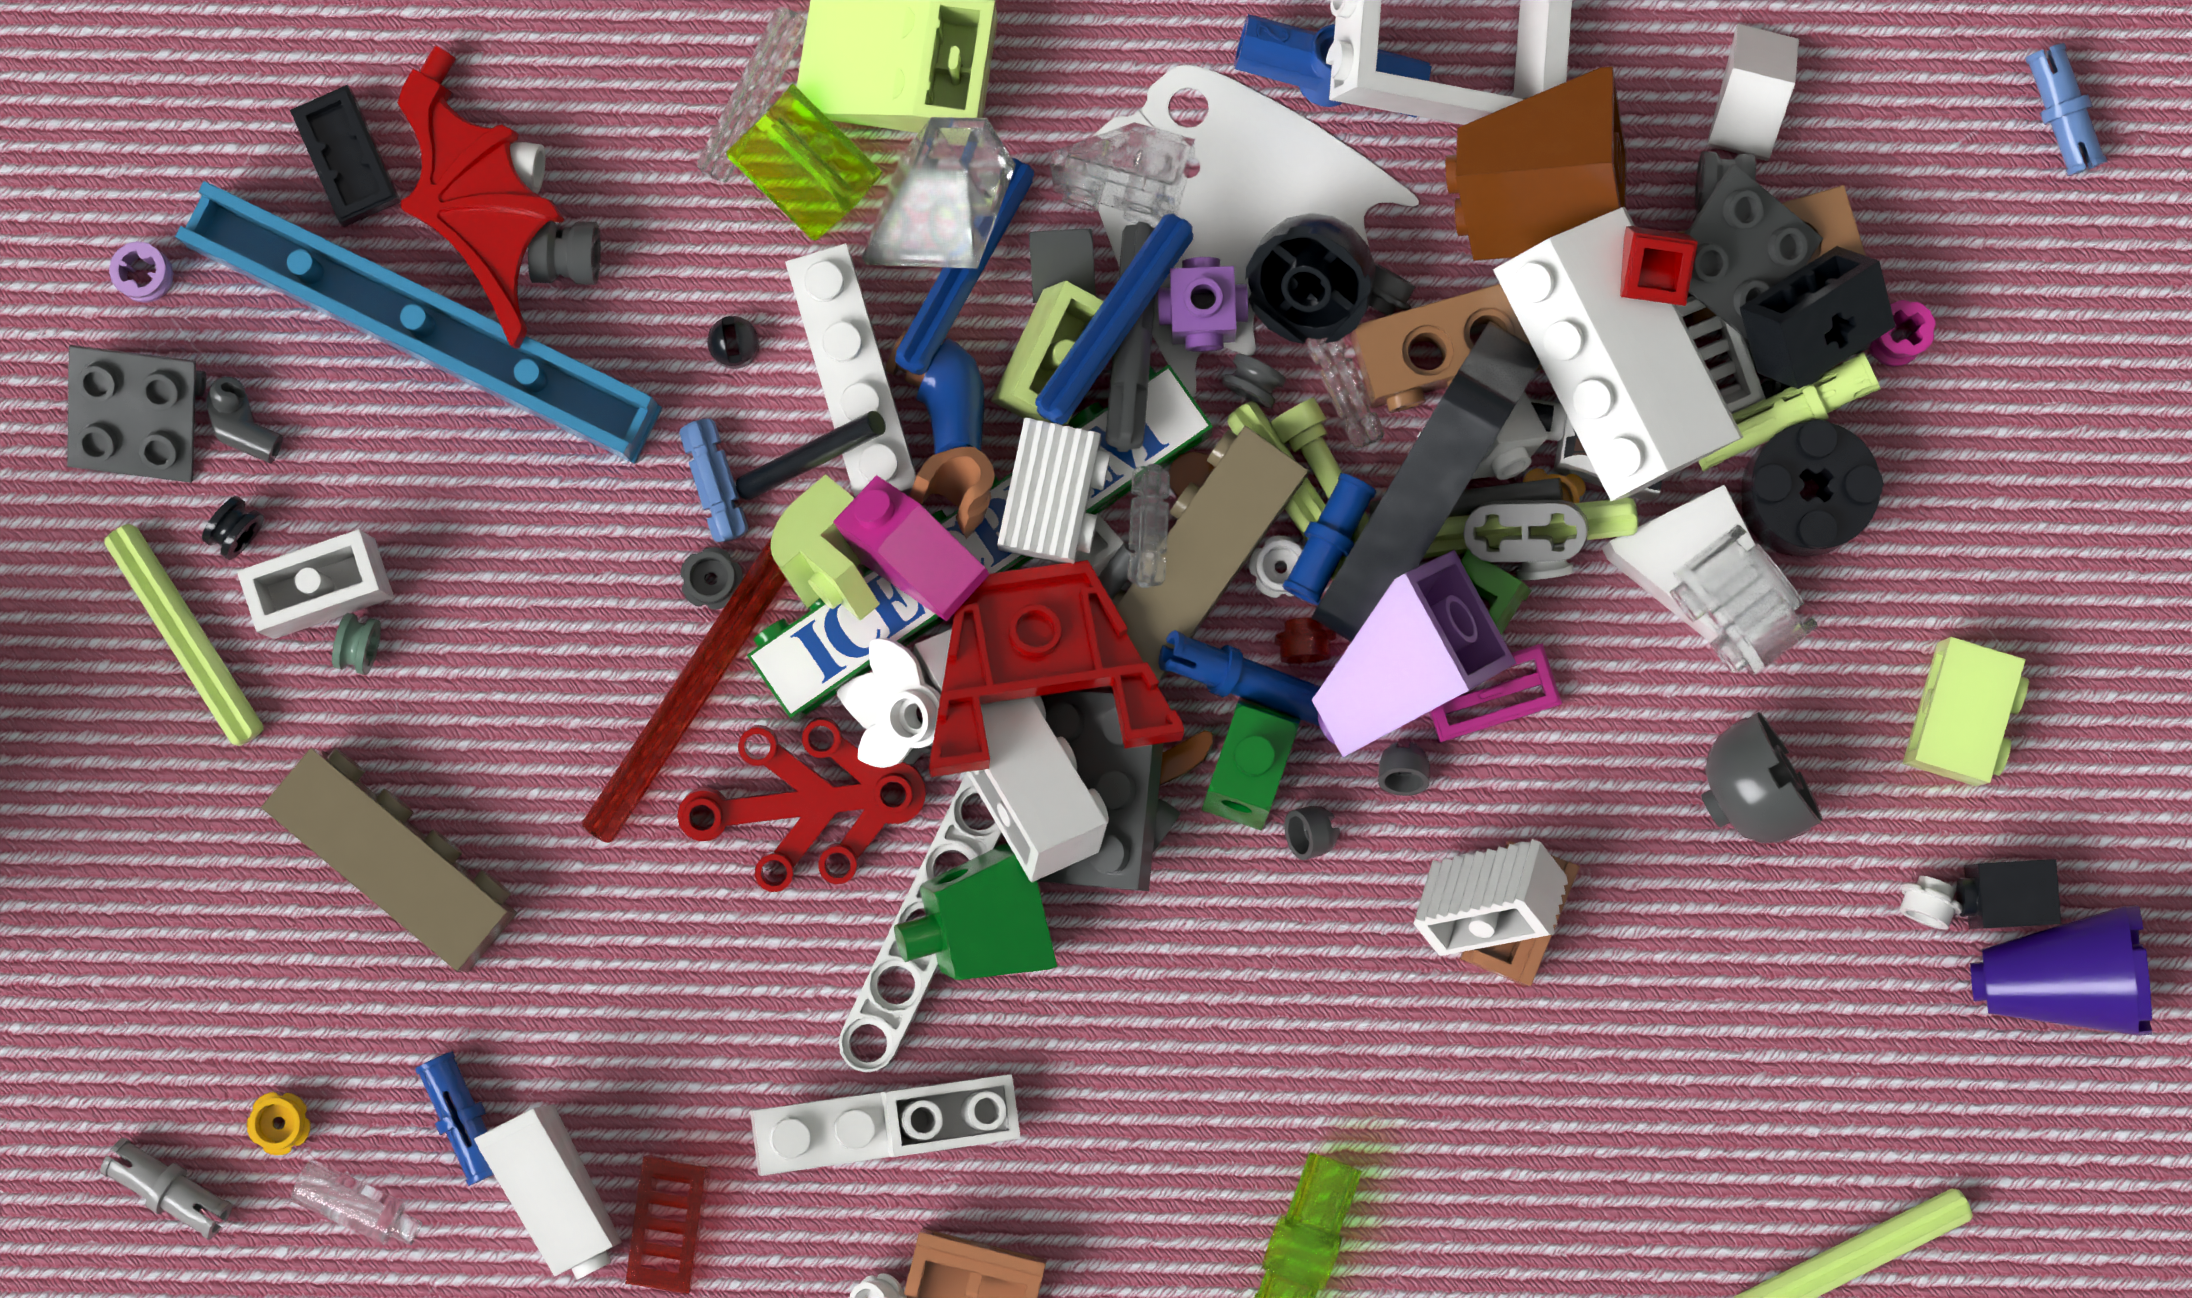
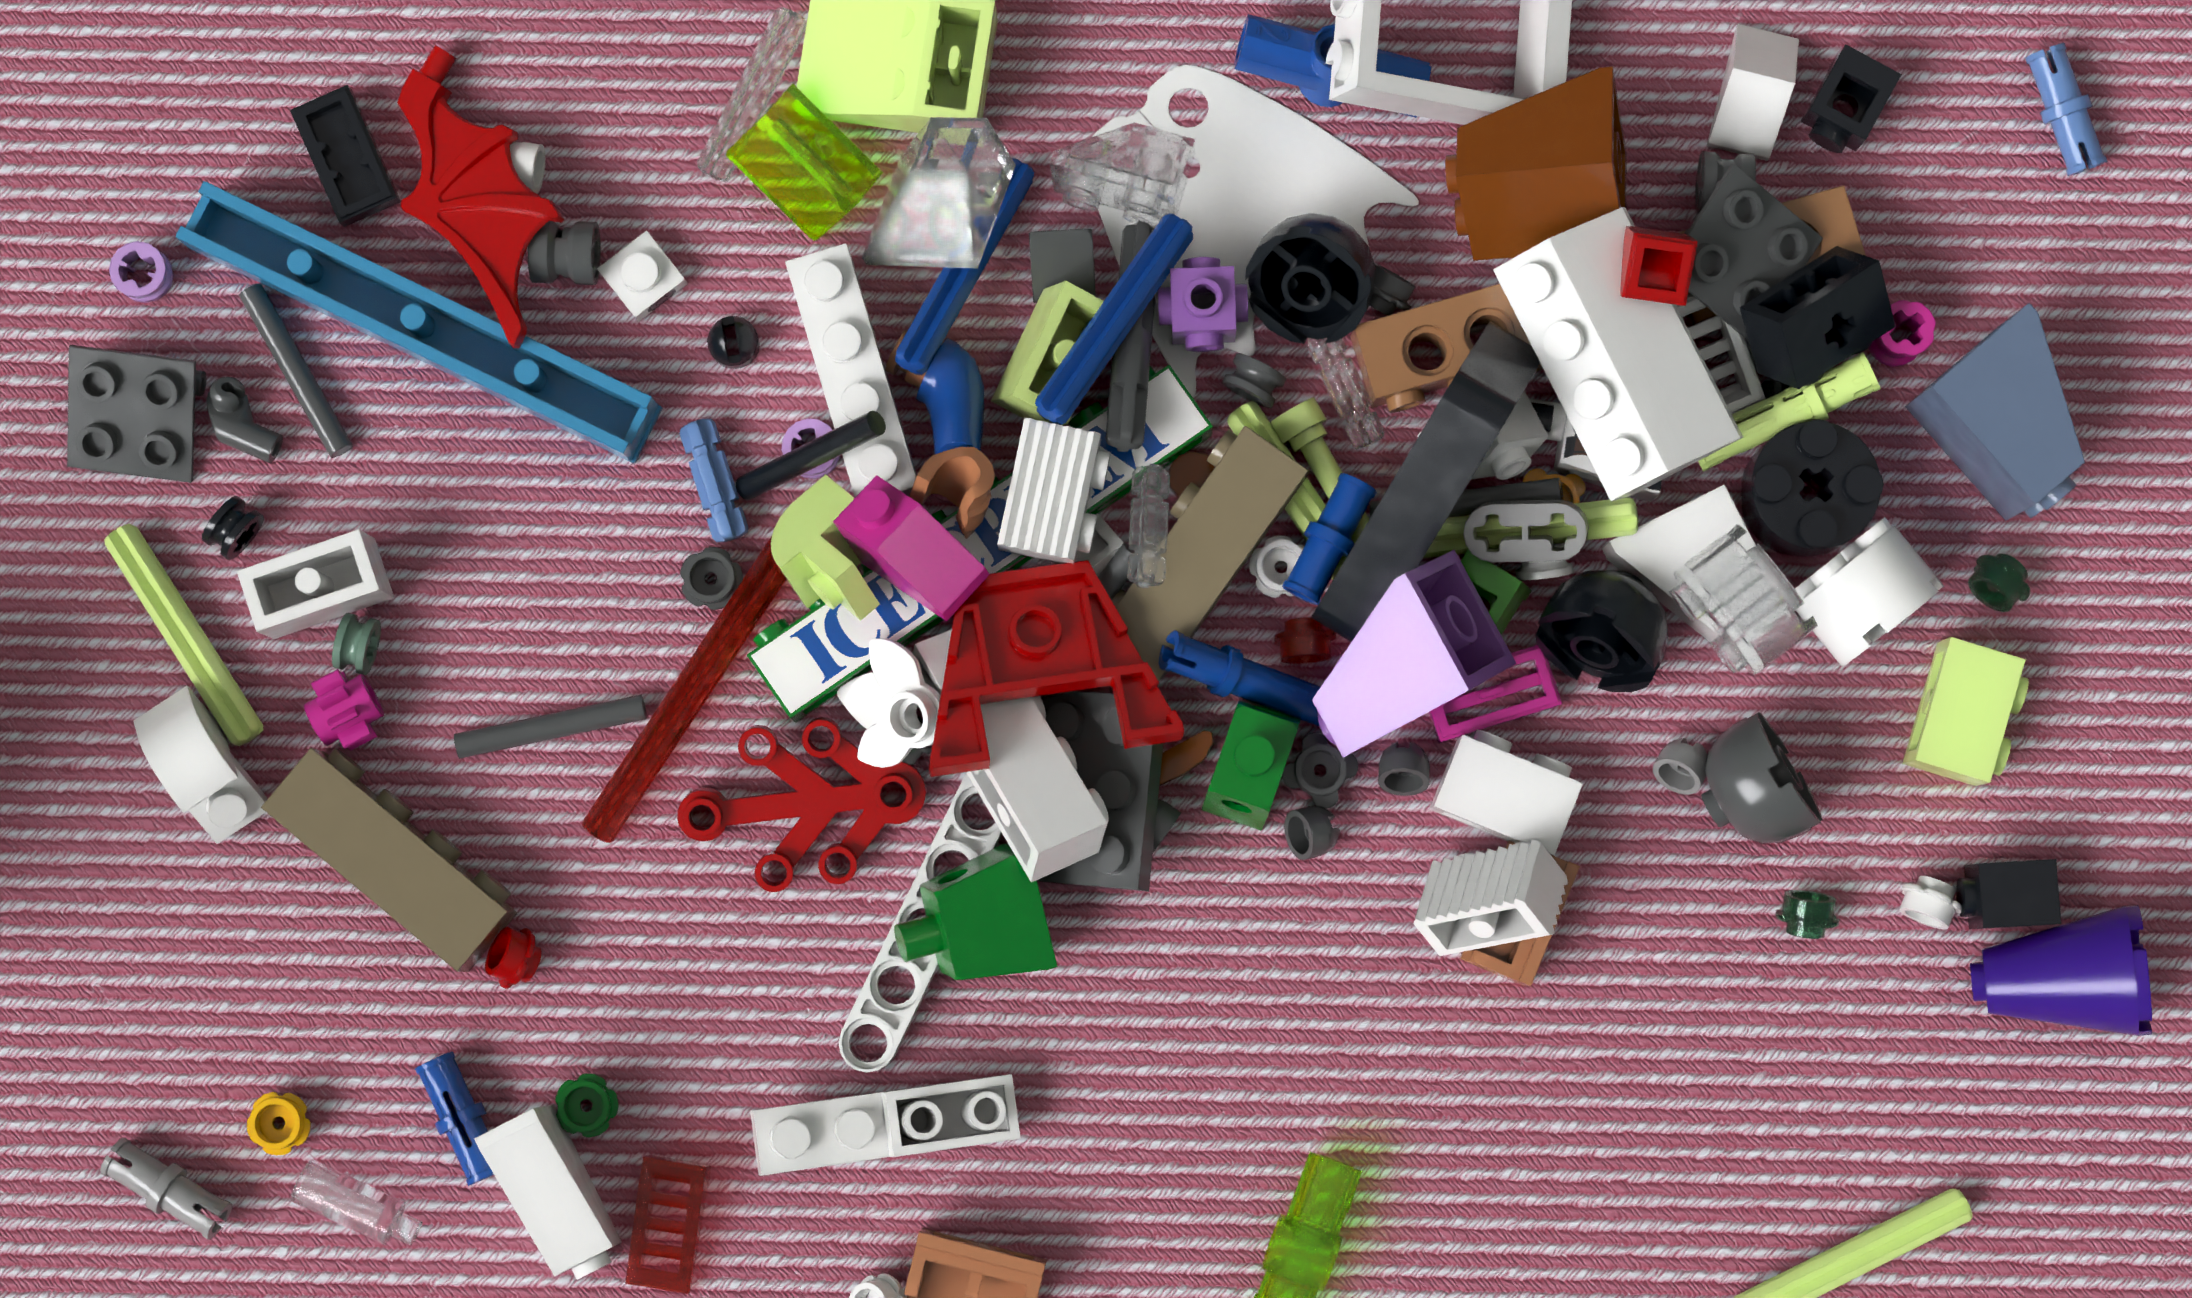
(197, 765): none -> white brick
(295, 370): none -> dark grey bar
(344, 709): none -> dark pink gear
(513, 957): none -> red plate
(550, 726): none -> dark grey piece
(569, 1101): none -> green plate
(642, 276): none -> white plate
(794, 435): none -> lavender bush
(1318, 752): none -> dark grey plate
(1506, 793): none -> white brick
(1606, 628): none -> black cylinder
(1681, 766): none -> light grey hinge
(1808, 913): none -> clear green plate
(1864, 86): none -> black brick
(1866, 591): none -> white brick
(1999, 582): none -> clear green plate
(2006, 418): none -> sand blue slope

